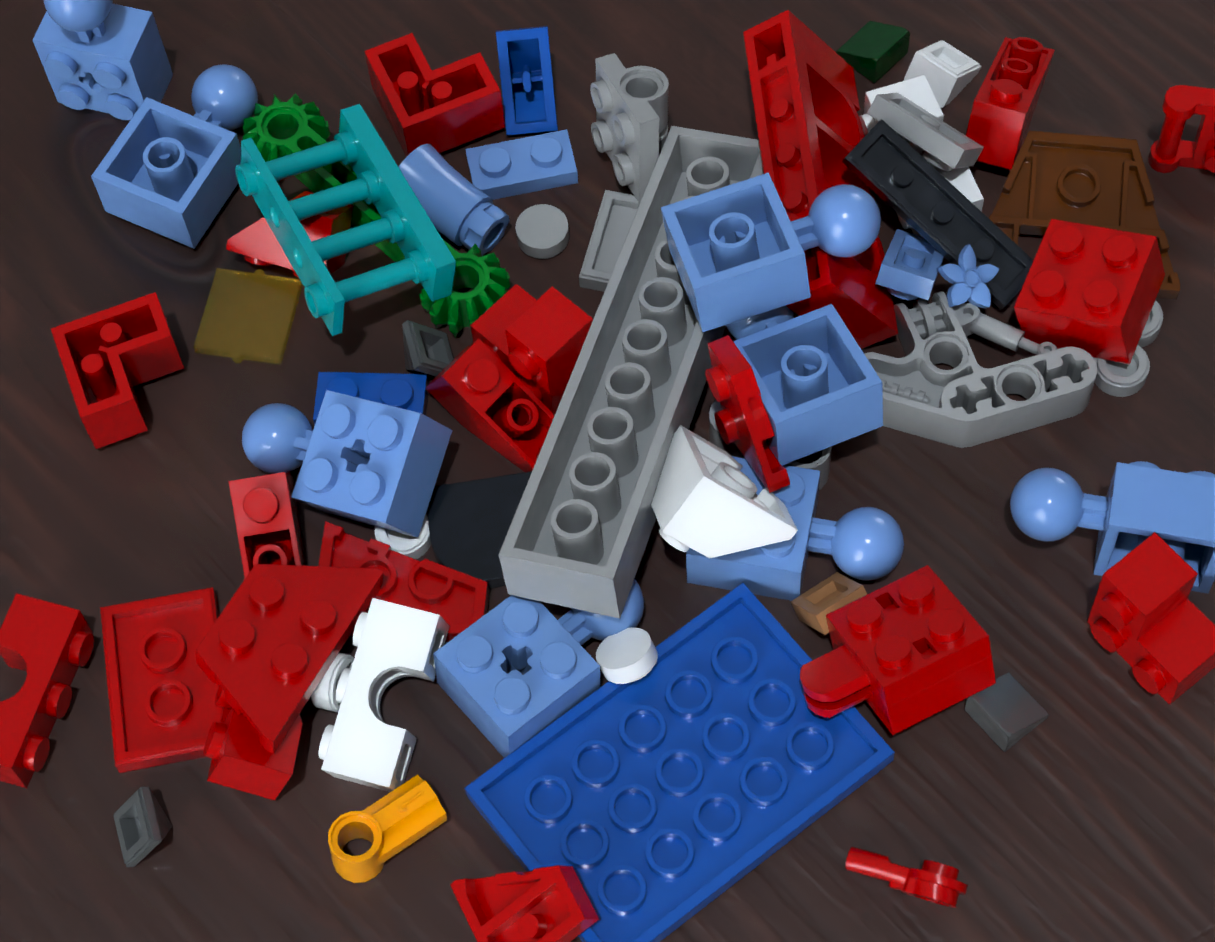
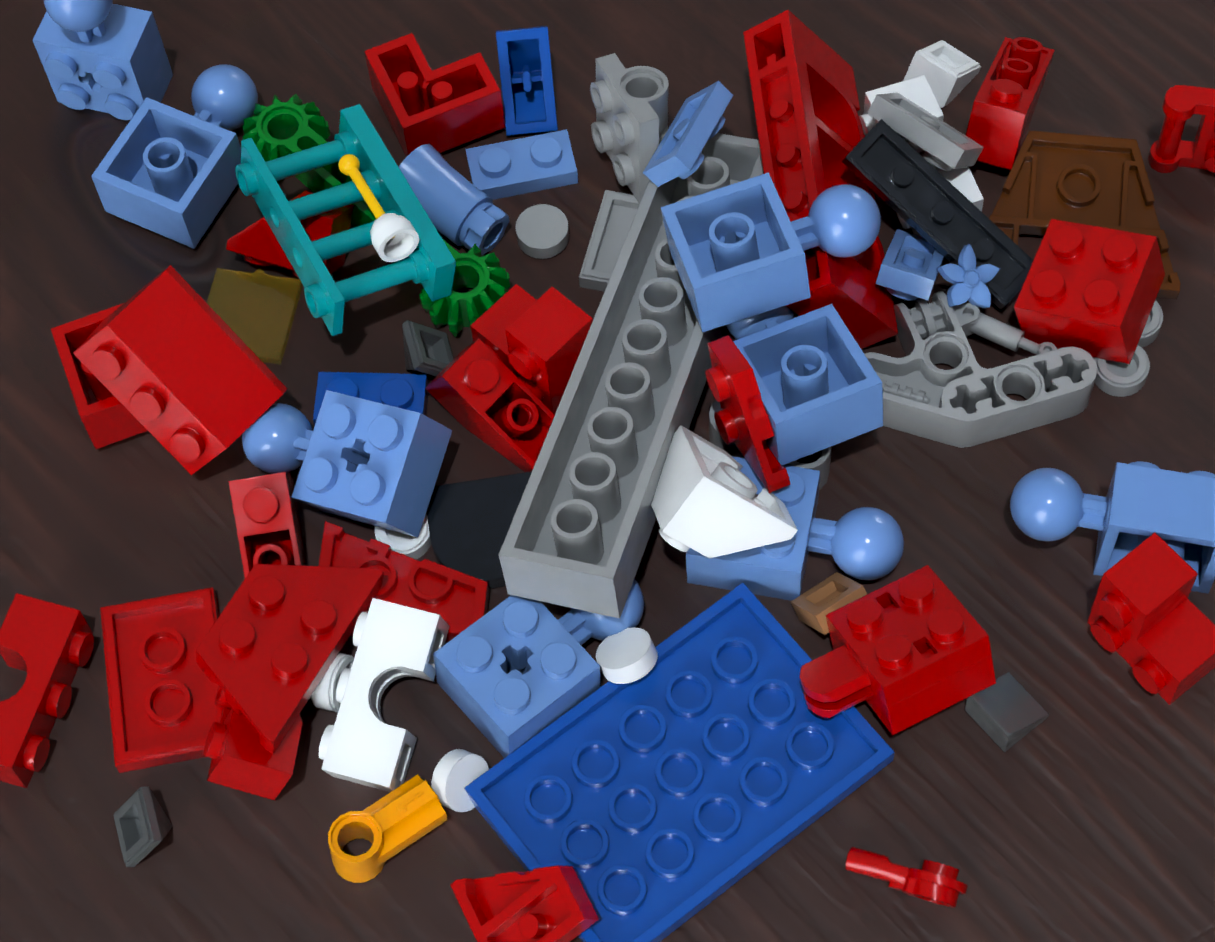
(180, 370): none -> red slope
(390, 233): none -> white hinge
(453, 774): none -> white tile
(692, 127): none -> medium blue plate
(875, 49): dark green slope -> none

